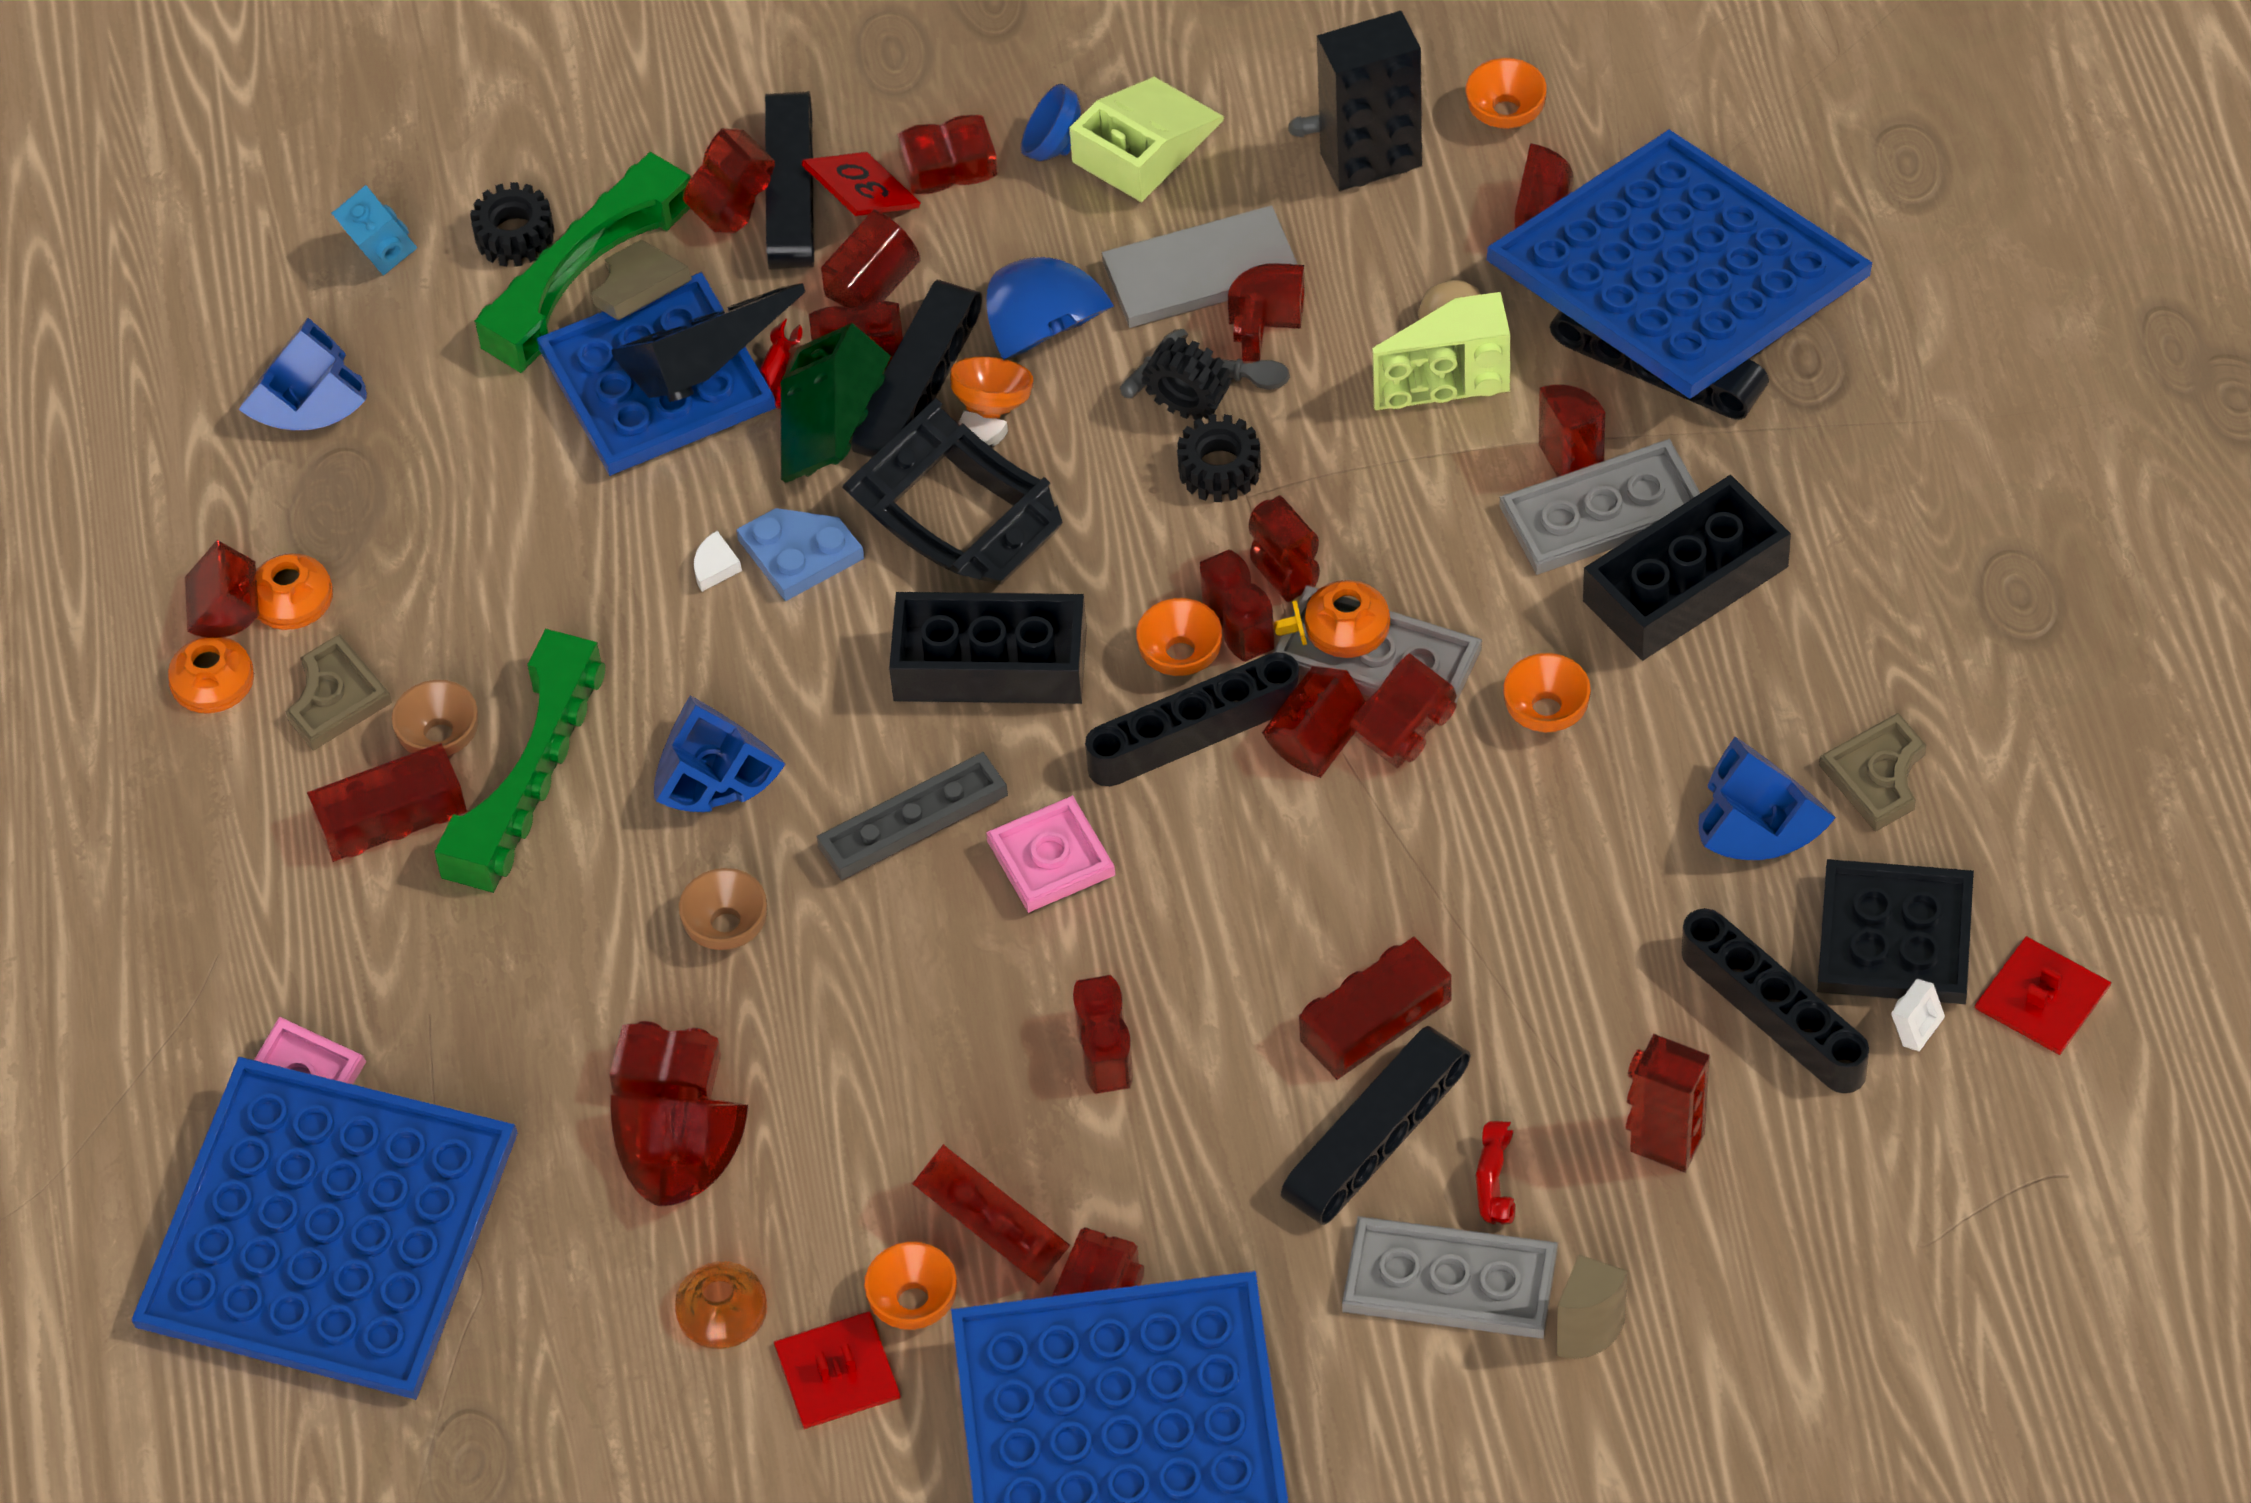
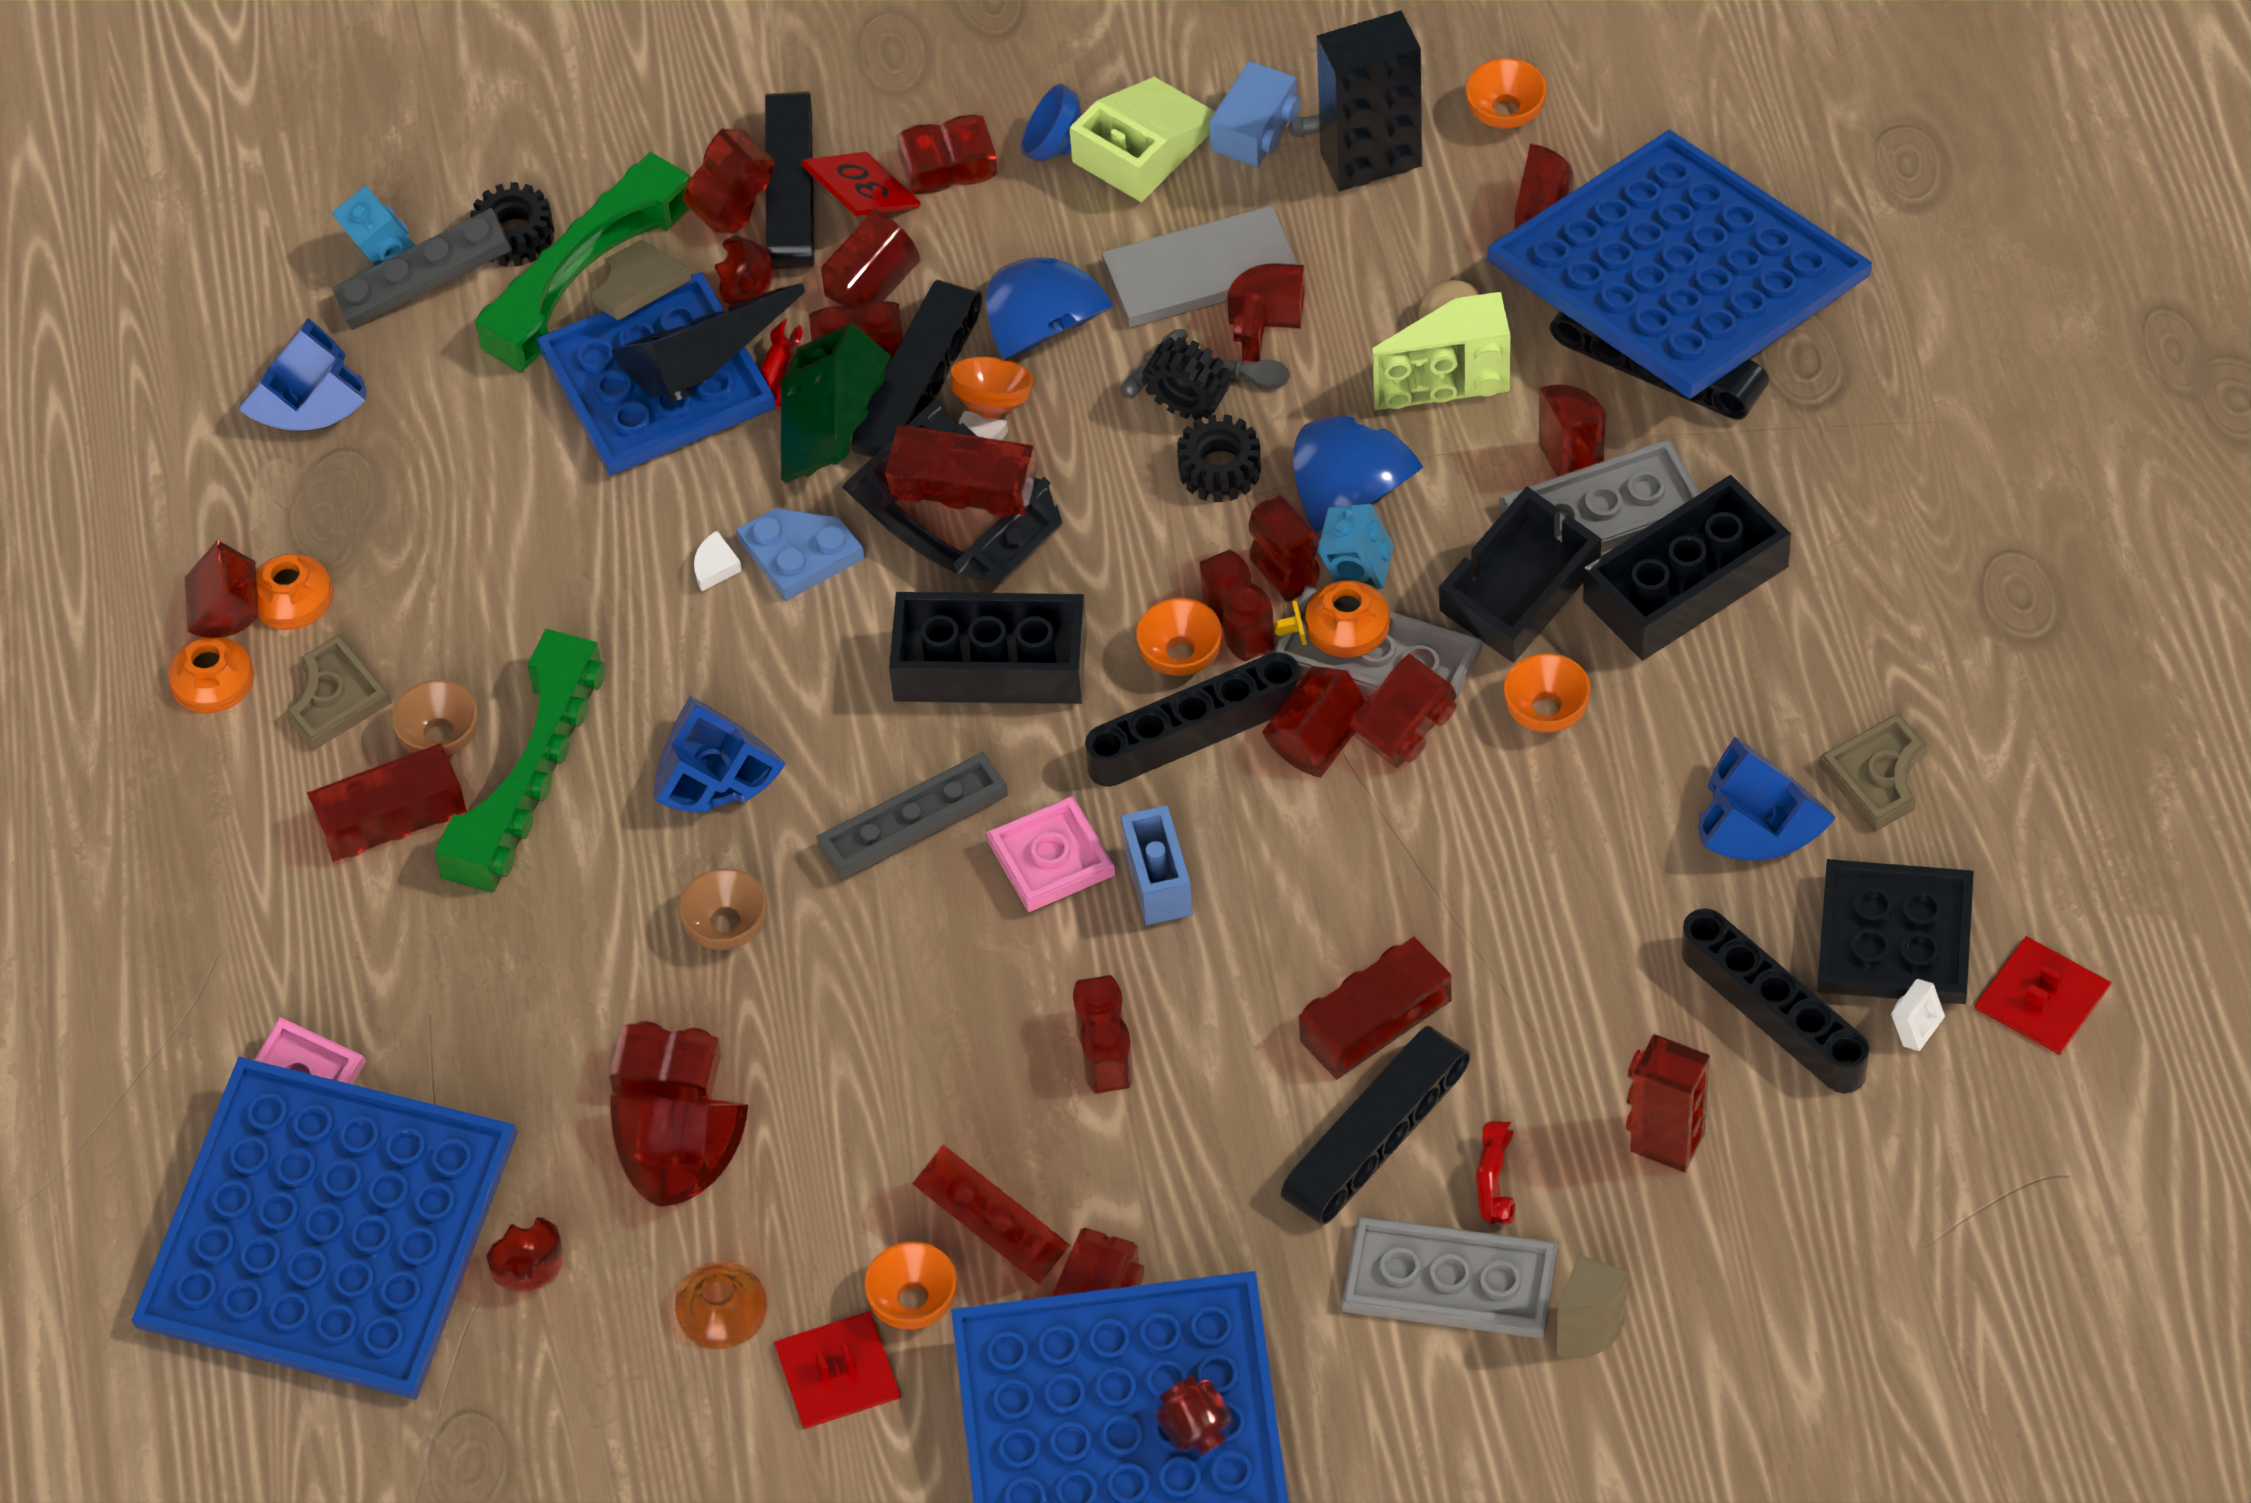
(421, 268): none -> dark grey plate
(526, 1257): none -> clear red hair
(745, 270): none -> clear red hair
(961, 470): none -> clear red brick
(1156, 865): none -> medium blue brick
(1194, 1415): none -> clear red head
(1254, 114): none -> medium blue brick
(1347, 465): none -> blue brick
(1356, 545): none -> dark azure head
(1519, 574): none -> black piece

